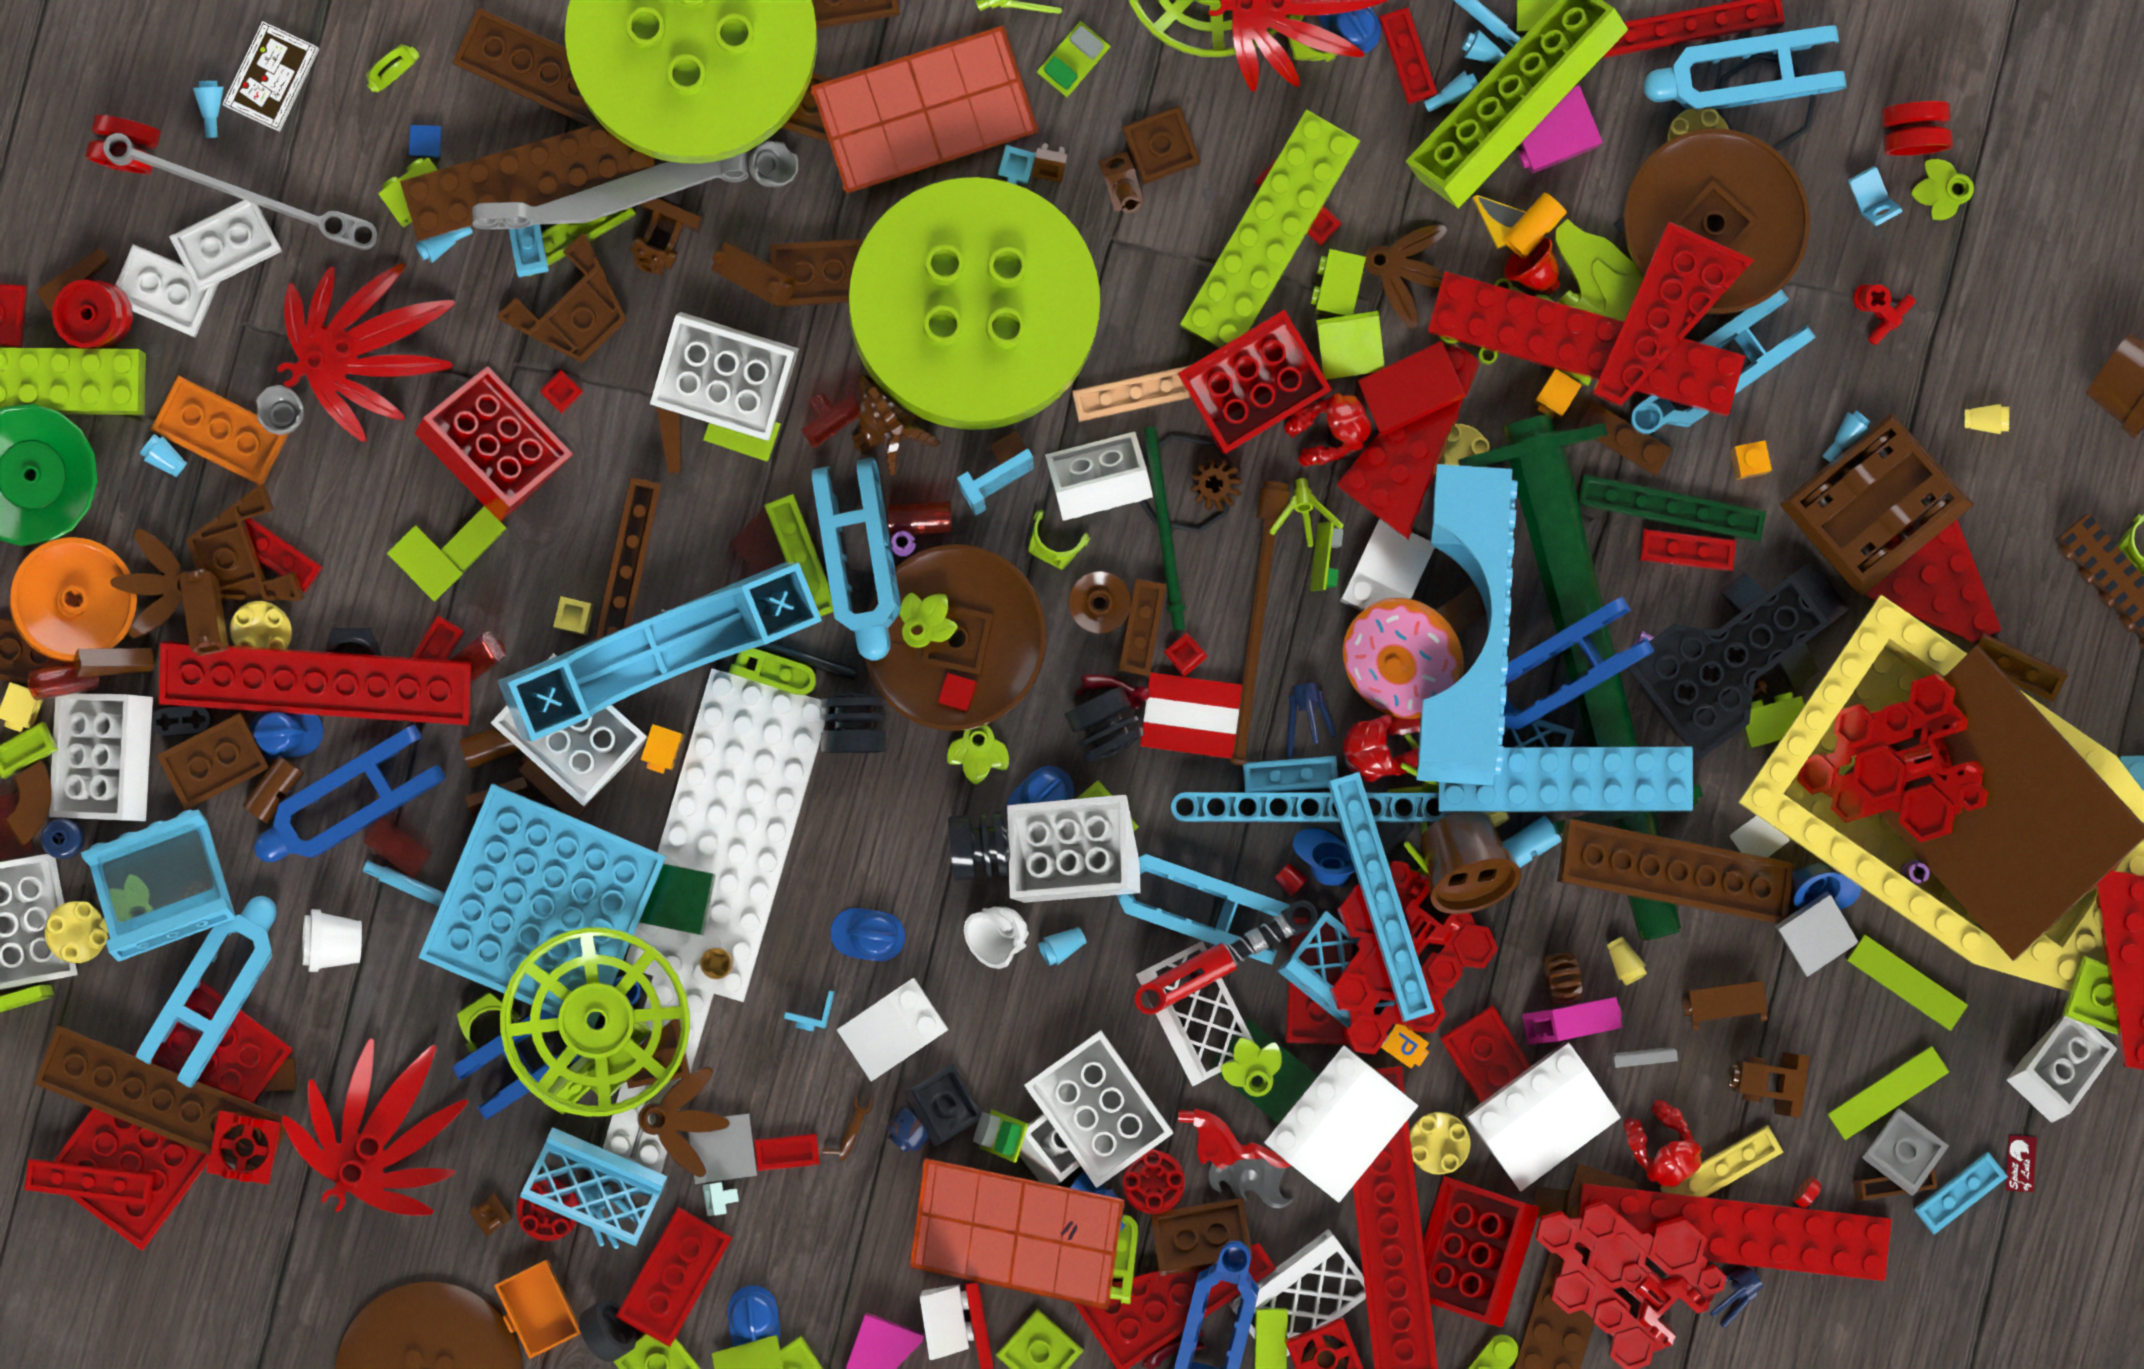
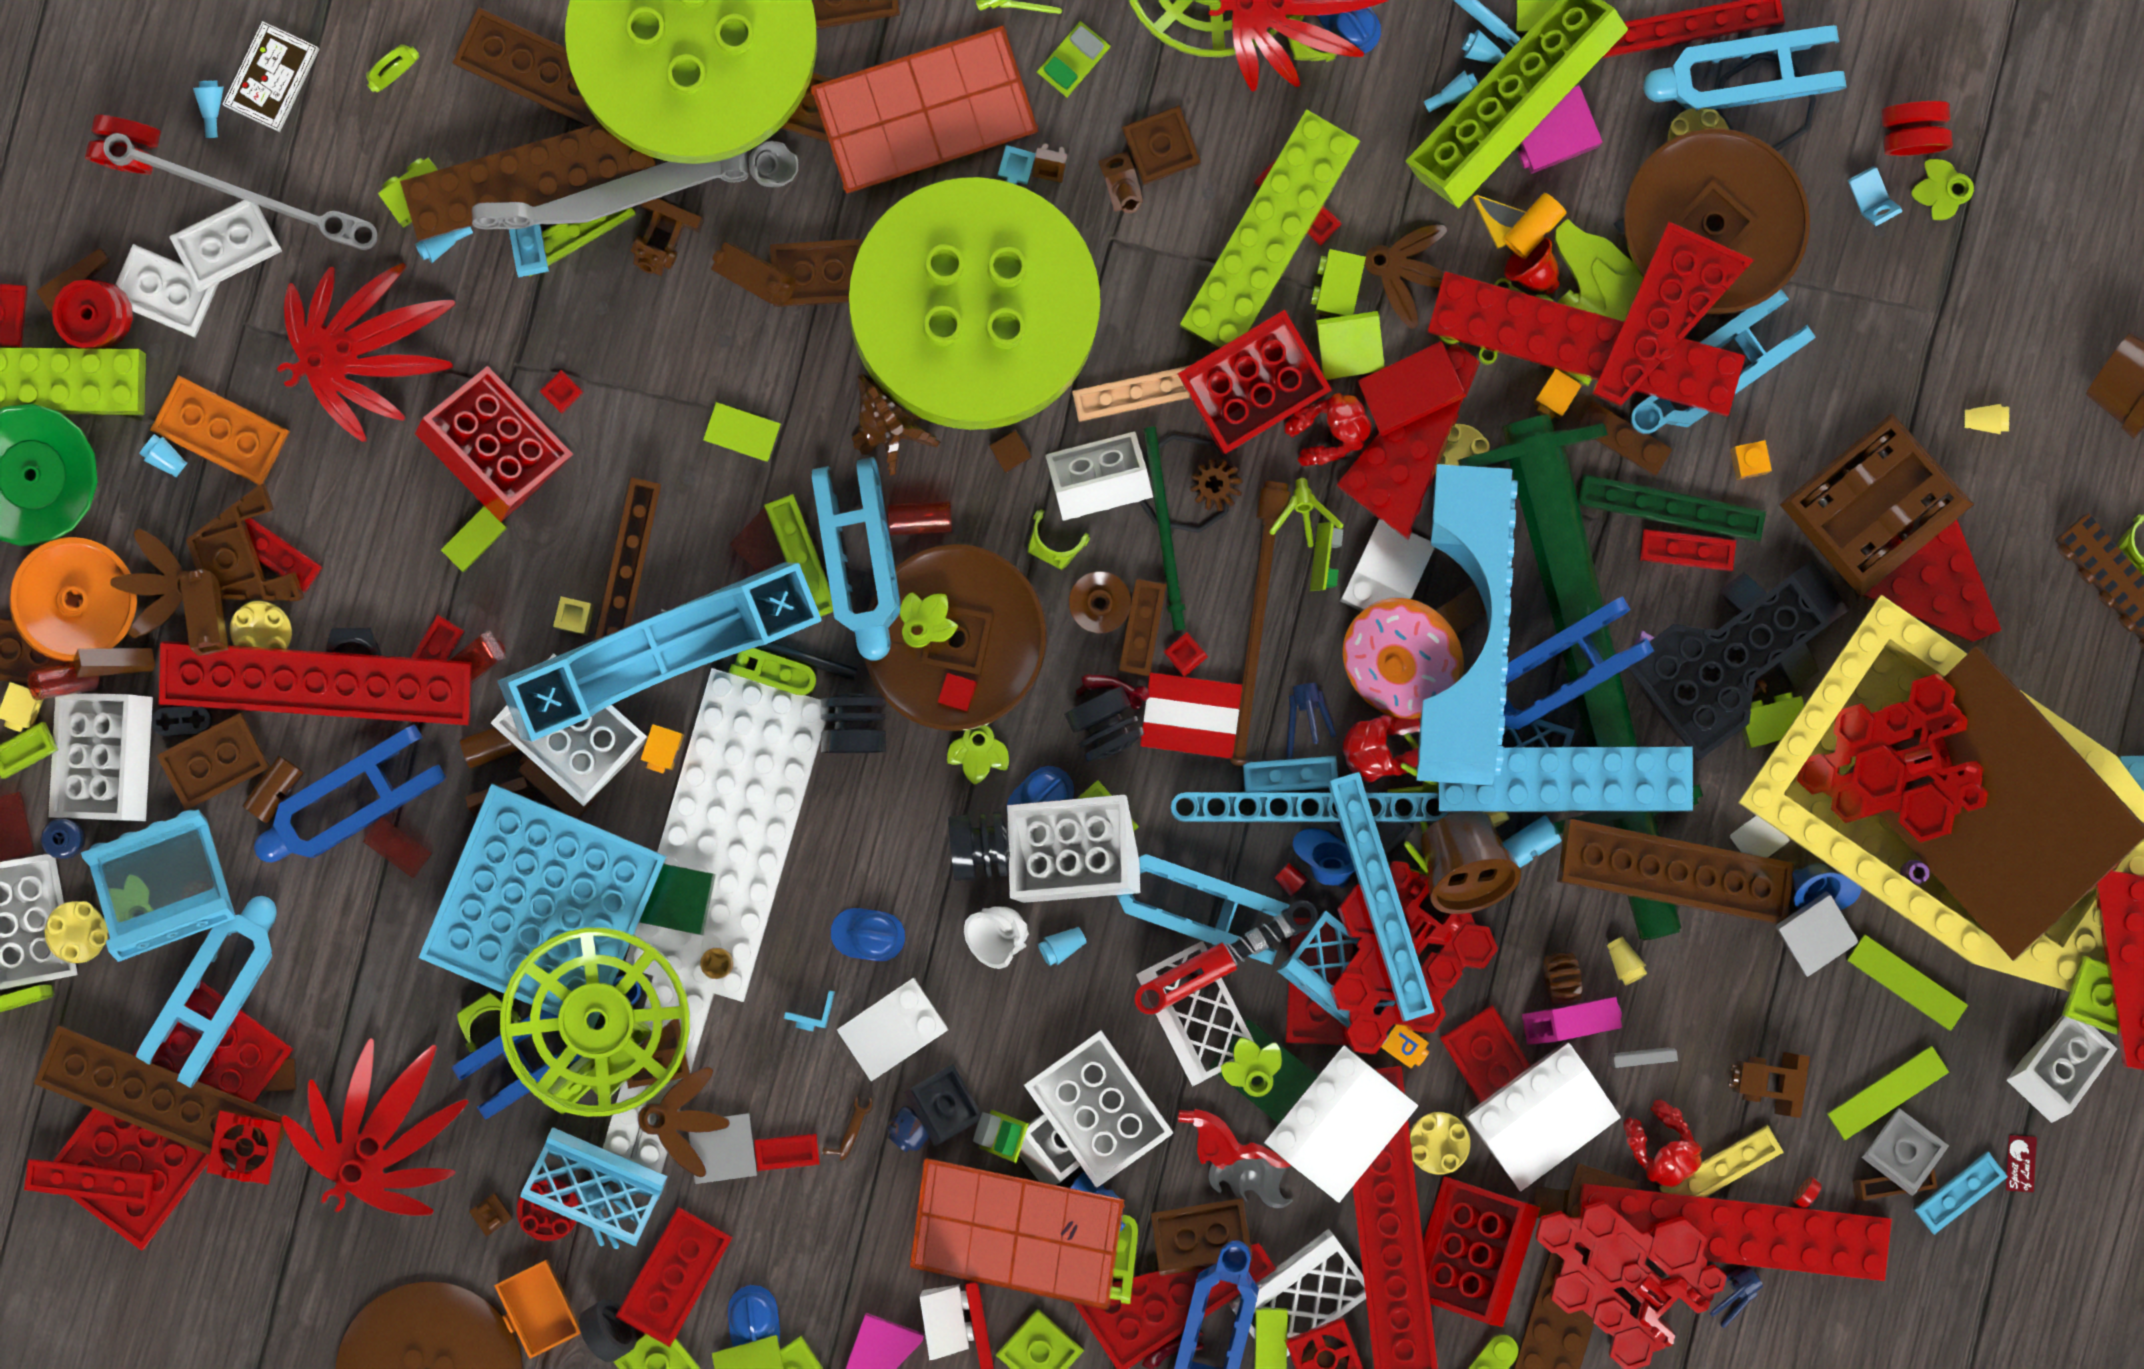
(32, 803): reddish brown tile -> none
(279, 409): light grey hair -> none
(287, 733): blue piece -> none
(330, 941): white piece -> none
(404, 883): medium azure piece -> none
(425, 141): blue tile -> none
(425, 563): lime piece -> none
(582, 317): reddish brown wing -> none
(671, 436): reddish brown piece -> none
(716, 1198): light aqua tile -> none
(723, 376): white slope -> none
(830, 418): clear red tile -> none
(909, 548): medium lavender pin -> none
(977, 490): medium azure fence -> none
(1154, 1182): red tile -> none
(1407, 55): red tile -> none
(1725, 1002): reddish brown brick -> none
(1850, 431): medium azure cone -> none
(1881, 298): red piece -> none
(2024, 668): reddish brown plate -> none

